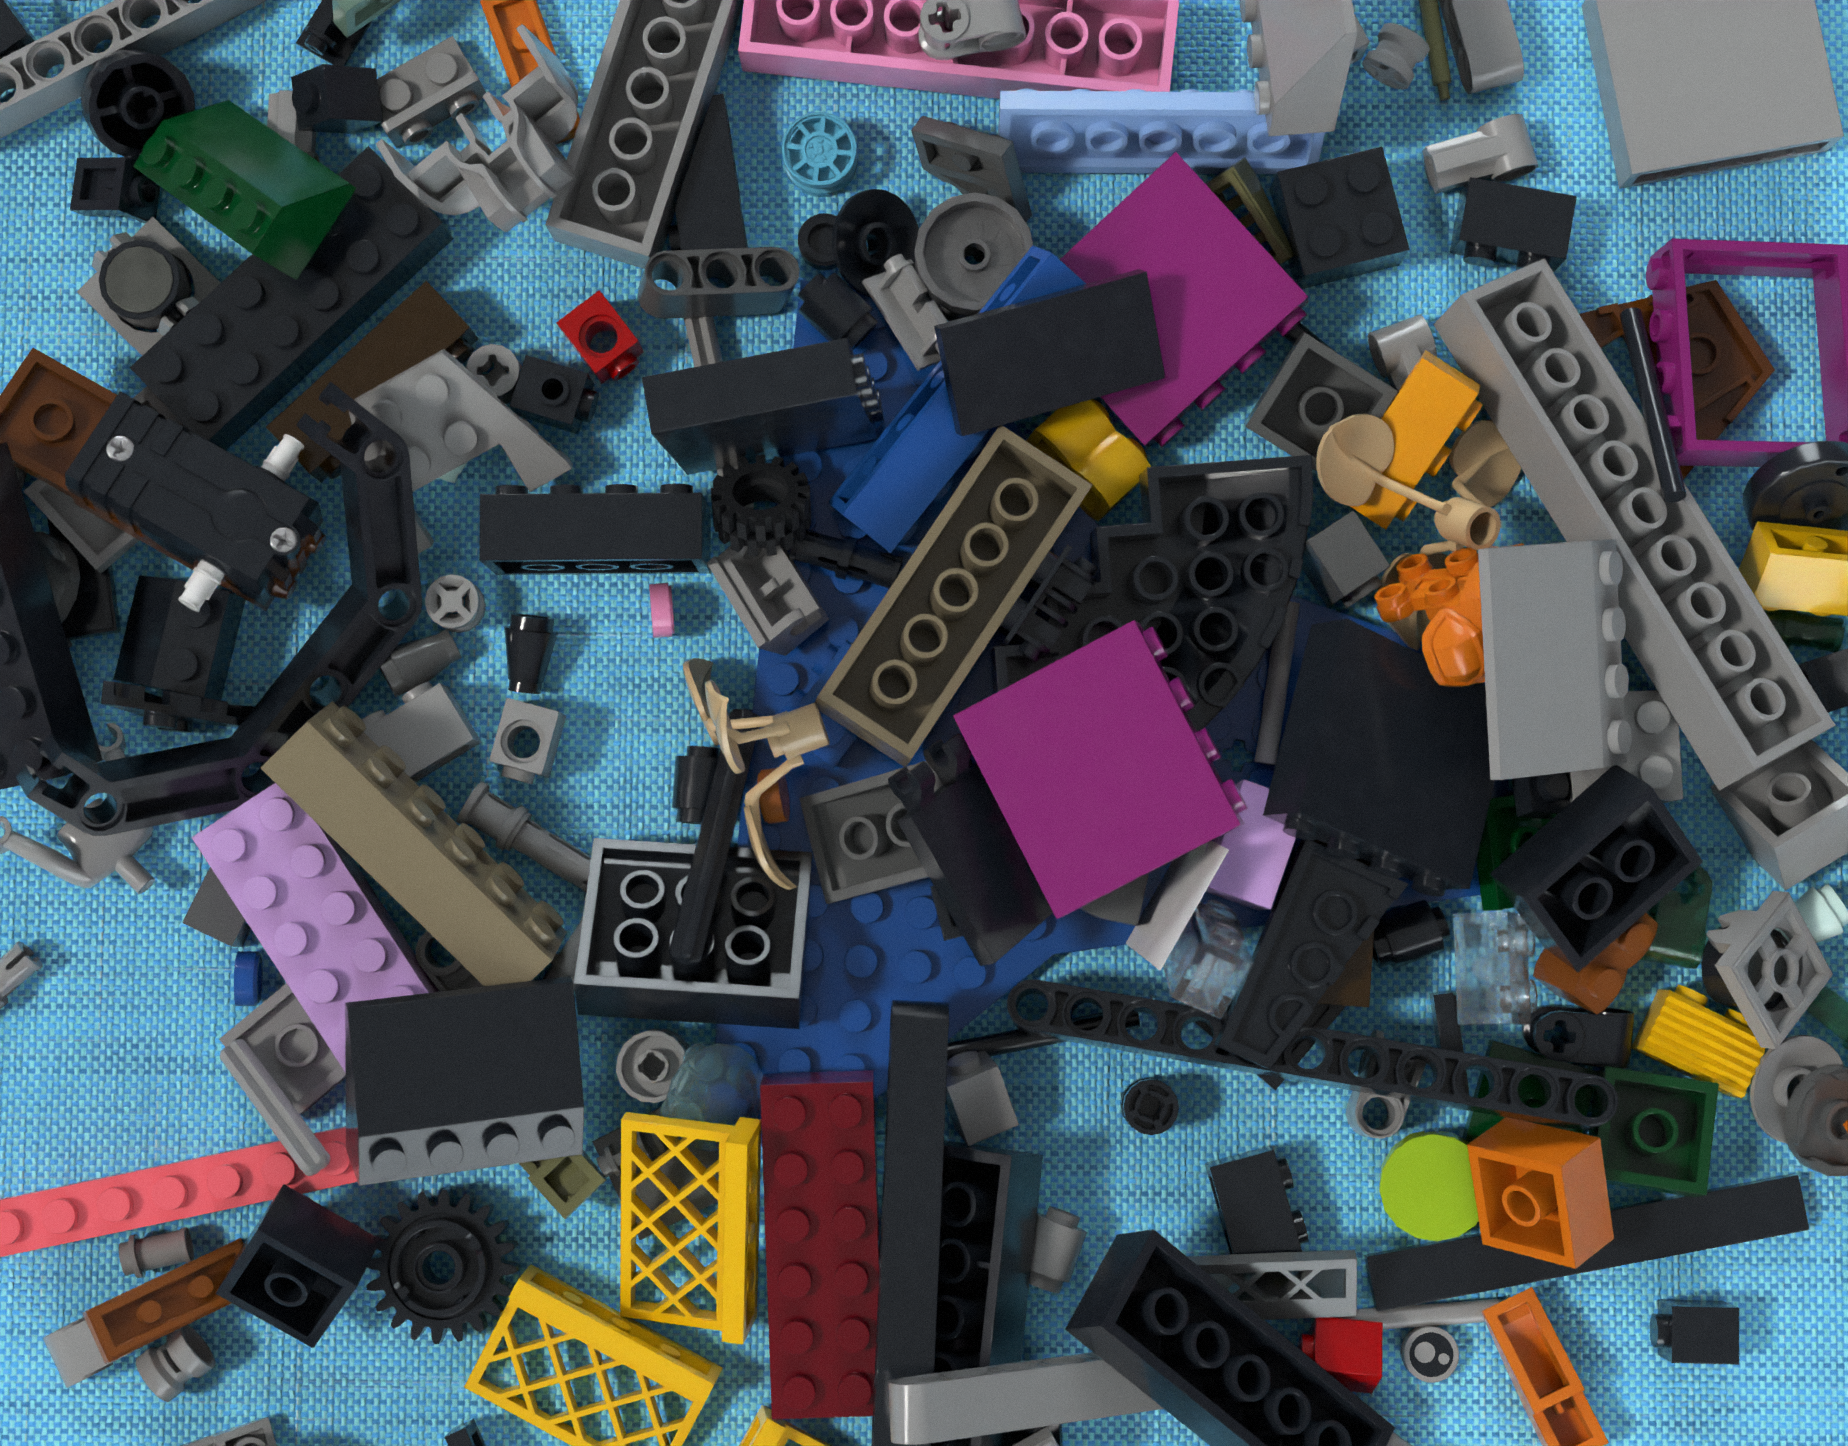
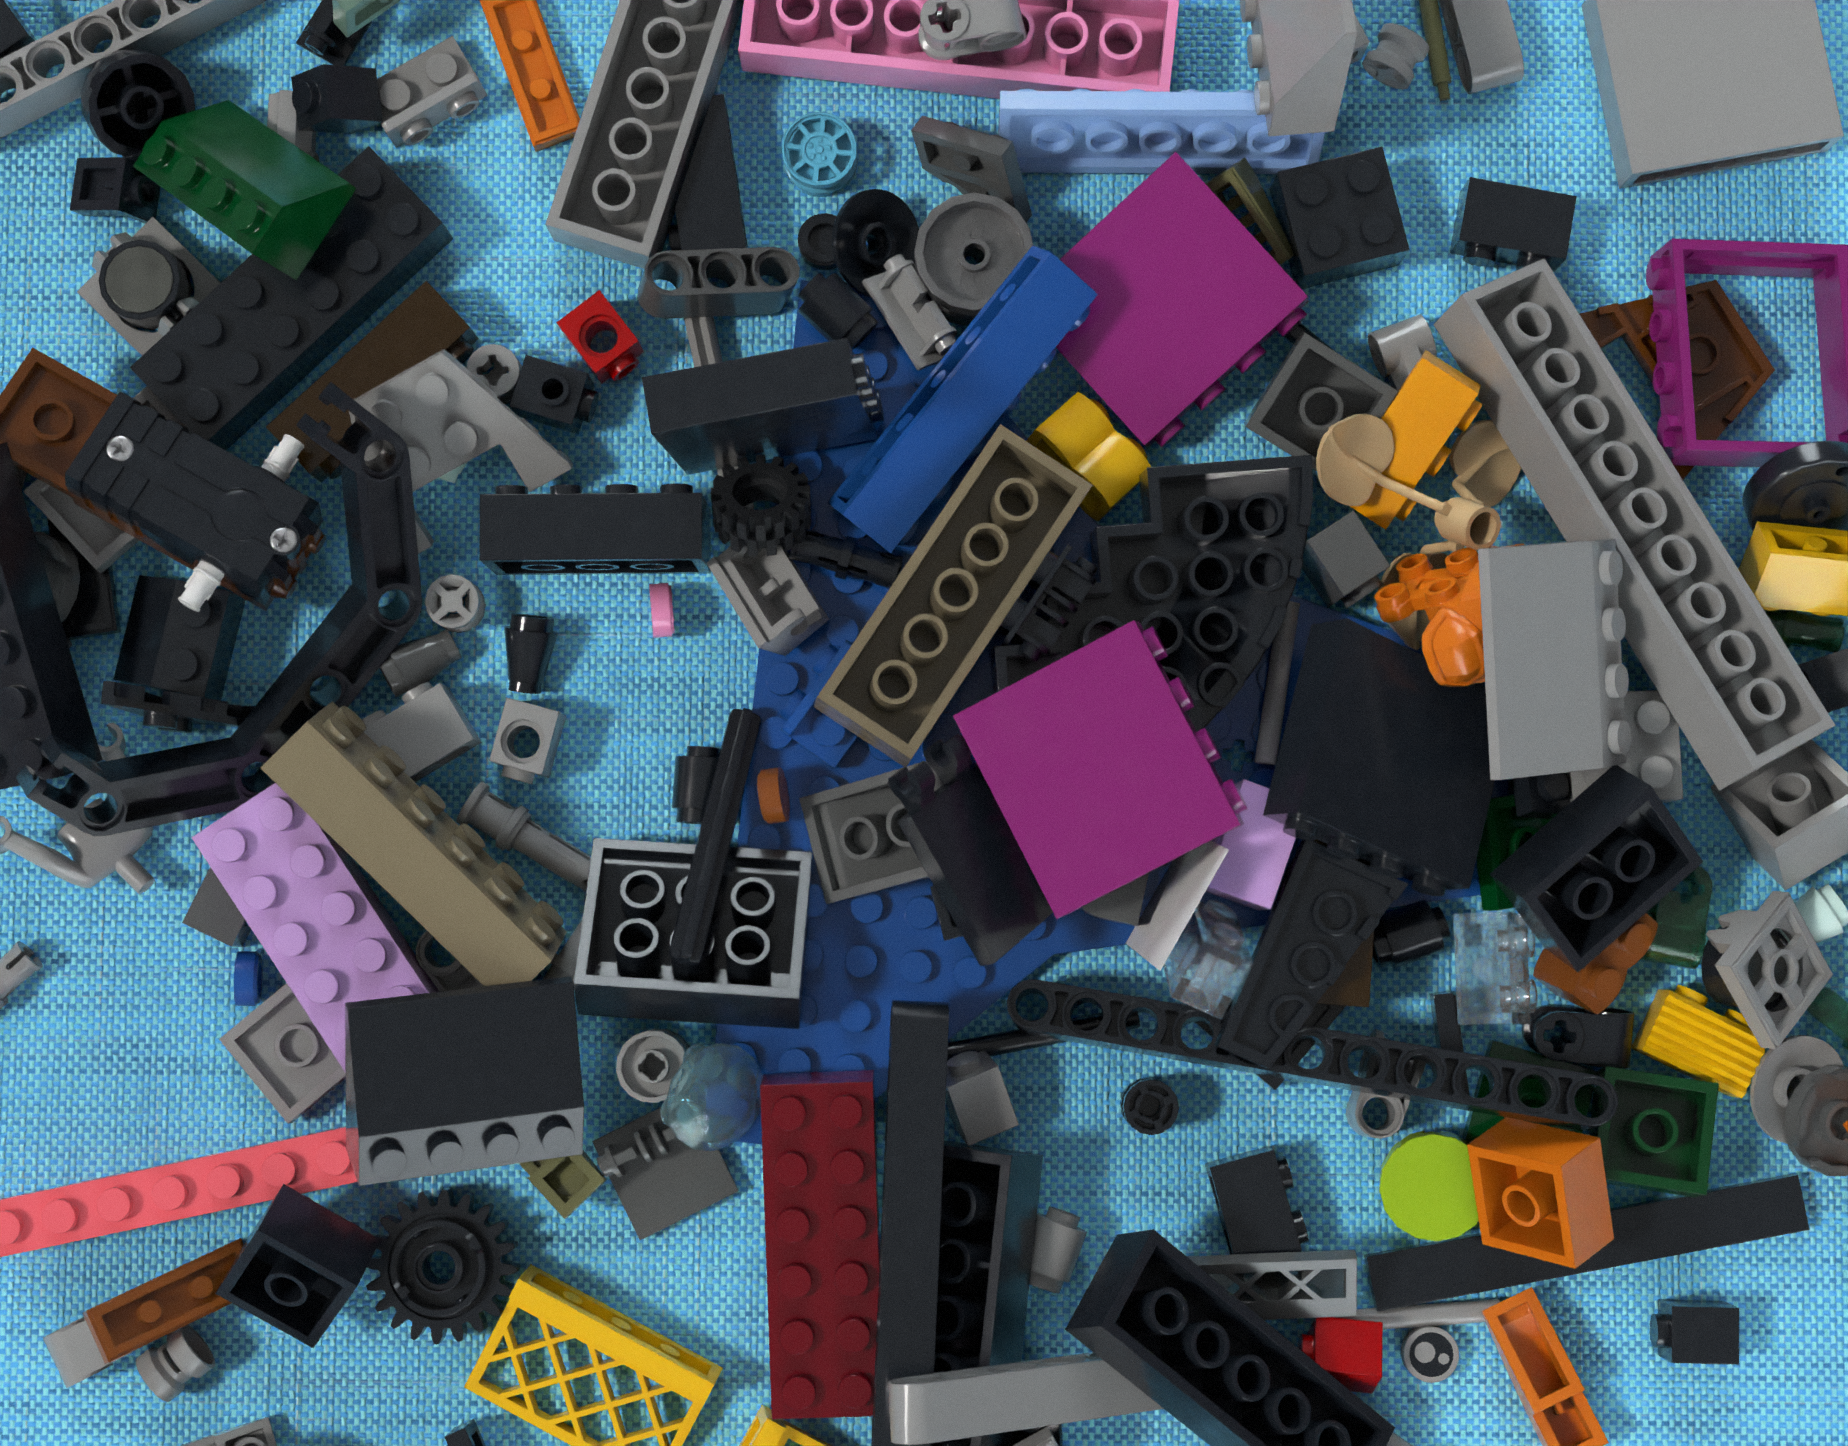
(155, 1252): light grey pin -> none
(275, 1107): light grey axle -> none
(520, 171): light grey piece -> none
(737, 1219): yellow fence -> none
(787, 735): tan plant -> none
(1050, 352): black tile -> none
(1495, 151): light grey piece -> none
(1653, 405): black bar -> none

